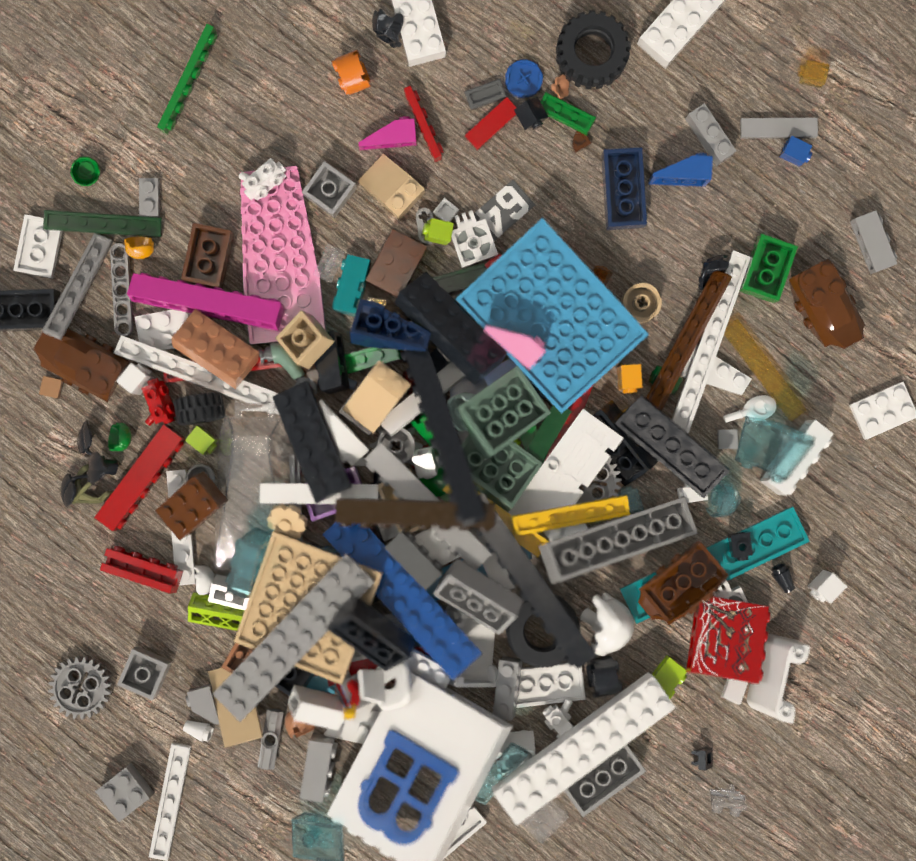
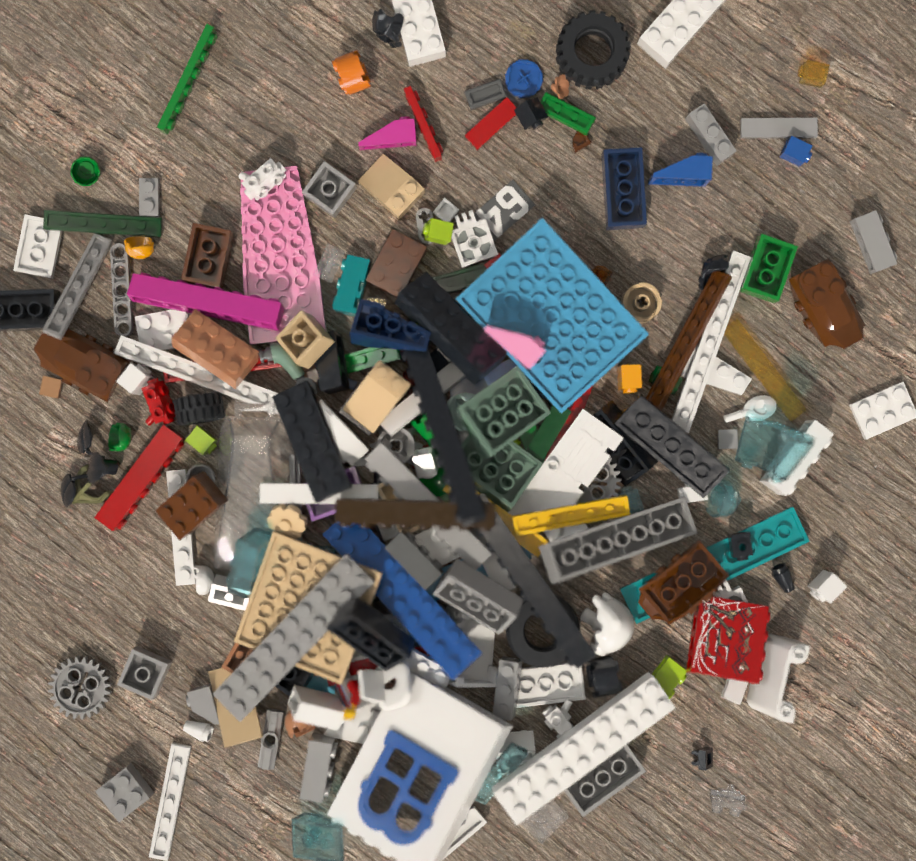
(142, 570): red brick -> none
(208, 609): lime fence -> none

